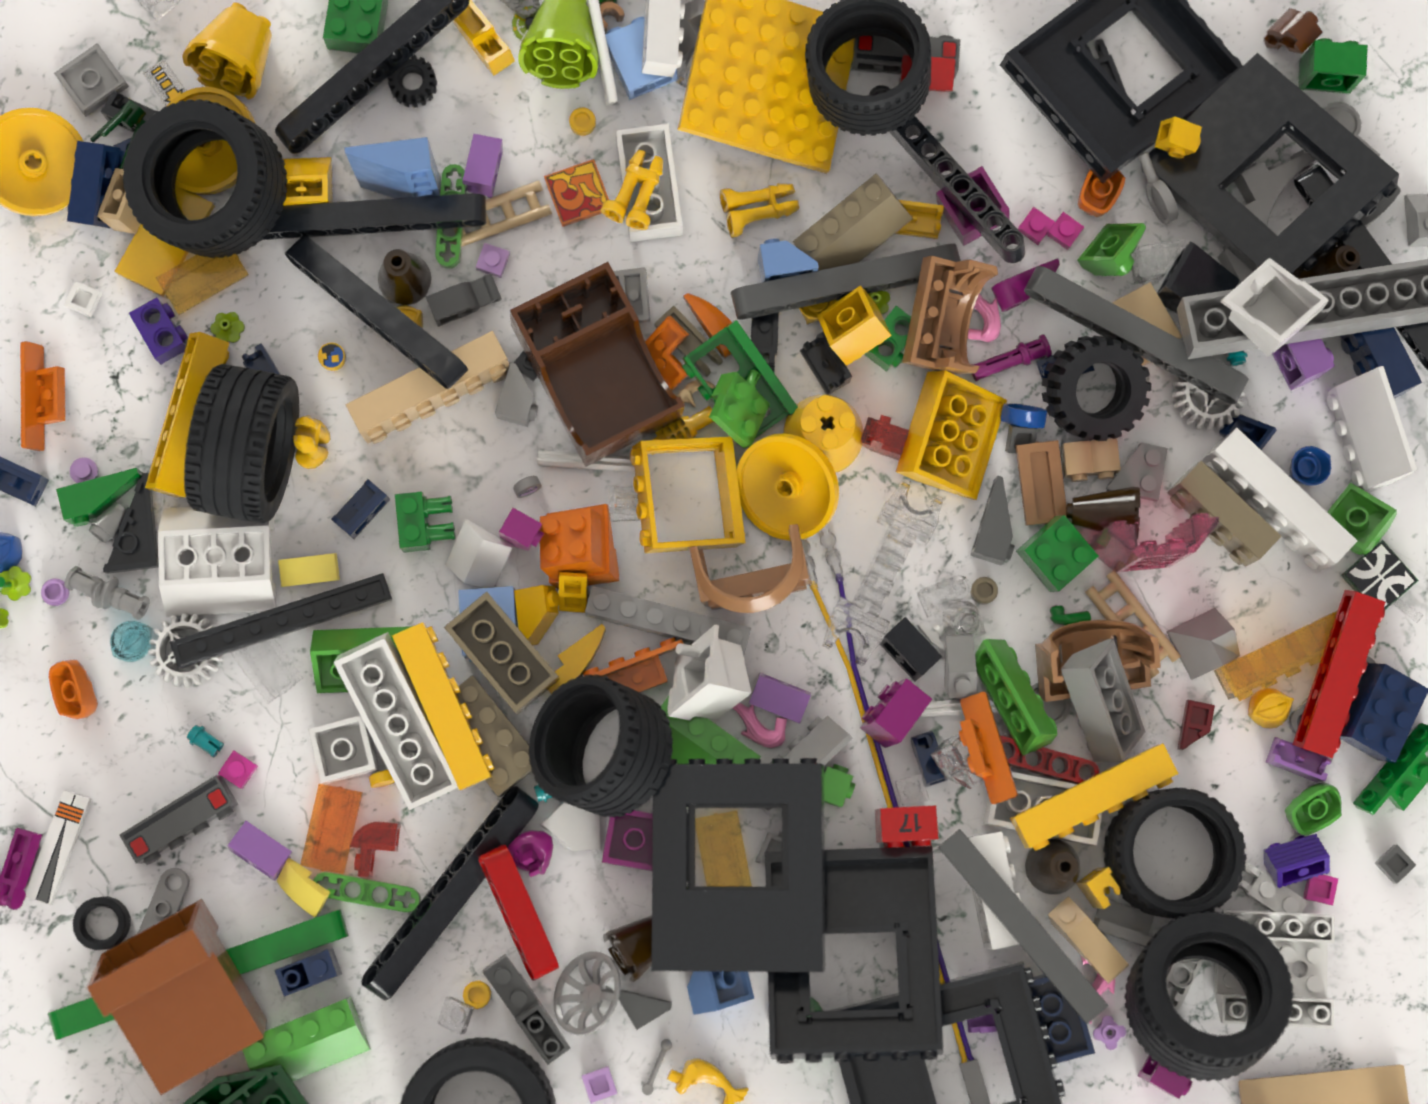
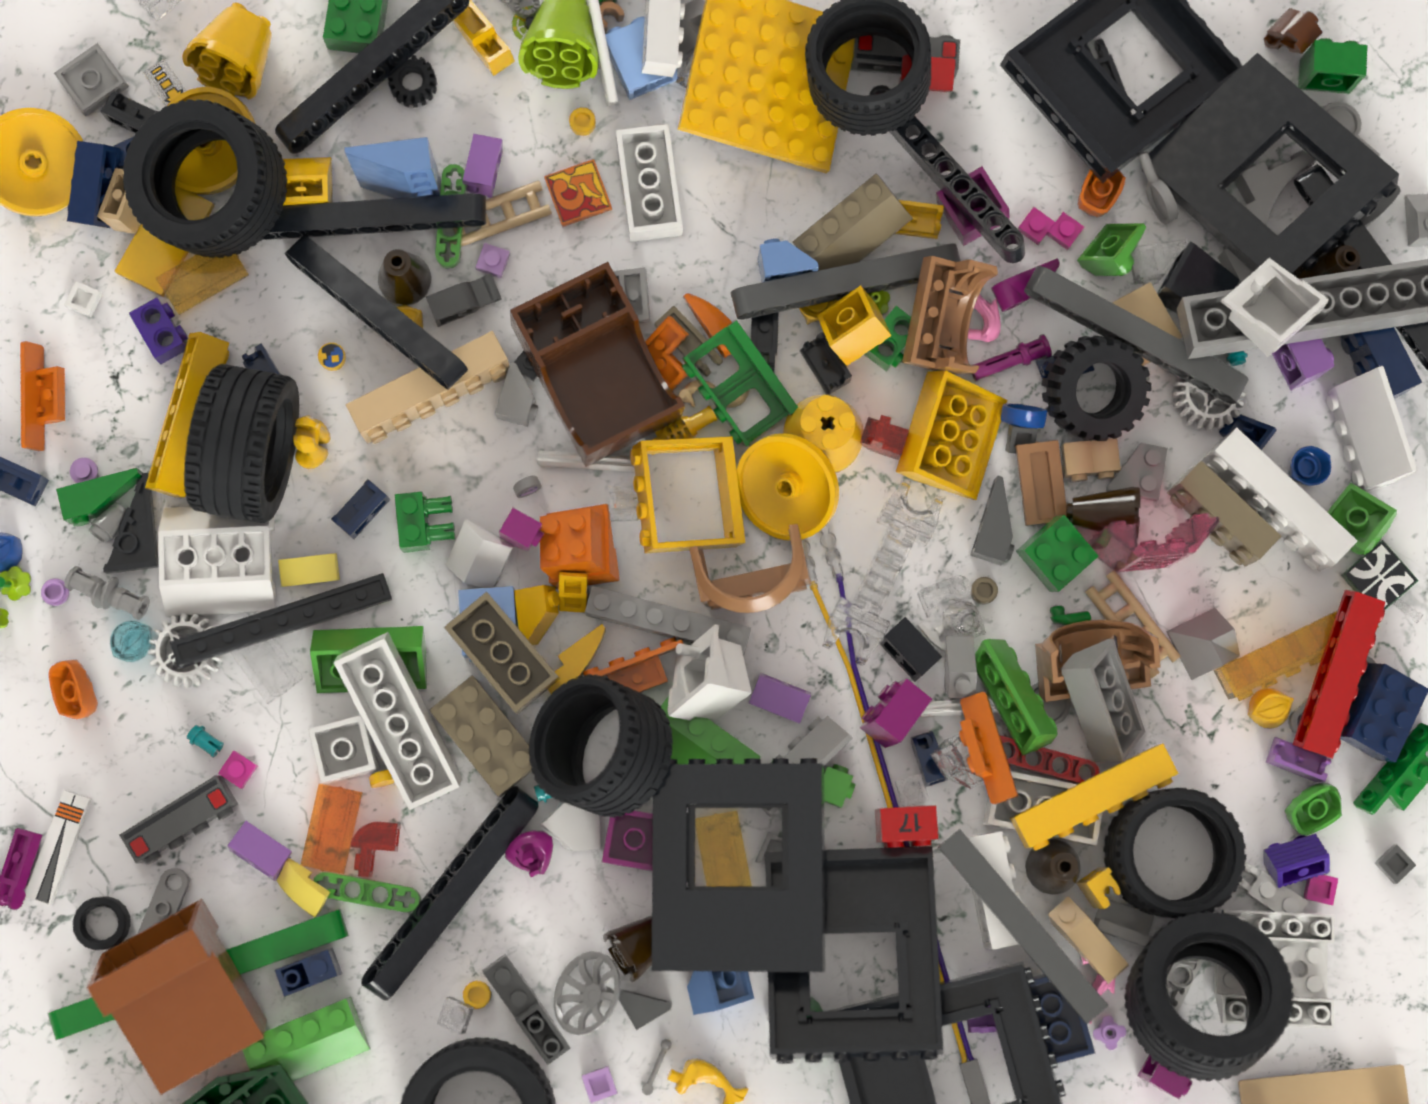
(130, 116): dark green plant -> none
(231, 331): lime plant -> none
(442, 705): yellow brick -> none
(518, 912): red beam -> none
(637, 216): yellow piece -> none
(738, 219): yellow piece -> none
(739, 407): bright green plate -> none
(757, 732): bright pink piece -> none
(1178, 137): yellow brick -> none
(1195, 722): dark red tile -> none

